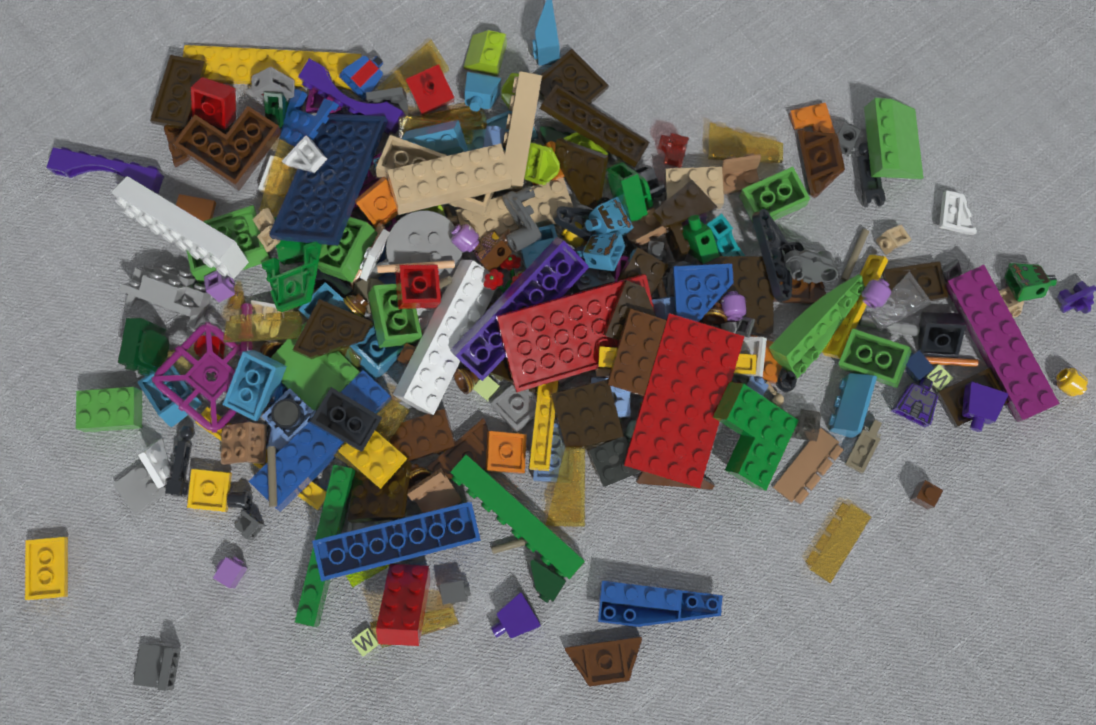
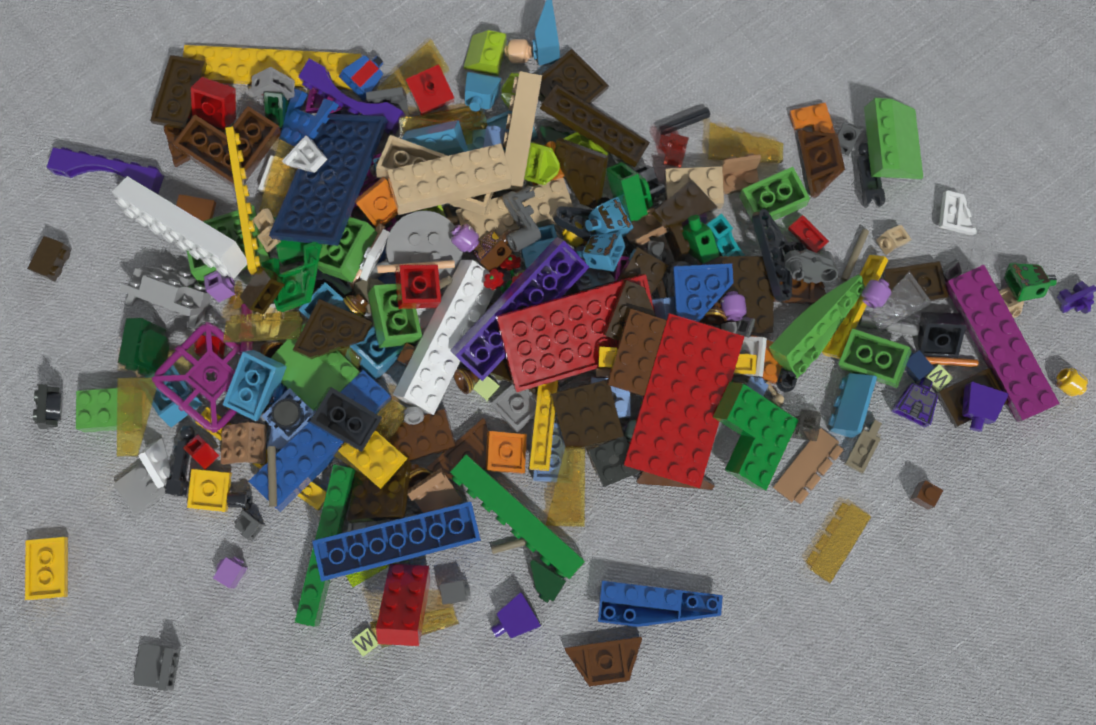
(48, 406): none -> pearl dark grey piece
(49, 258): none -> dark brown brick
(133, 411): none -> clear yellow wing
(201, 451): none -> red brick
(244, 208): none -> yellow plate
(262, 290): none -> dark brown brick
(413, 415): none -> light grey tile
(518, 51): none -> light nougat head
(684, 121): none -> black axle
(808, 234): none -> red plate

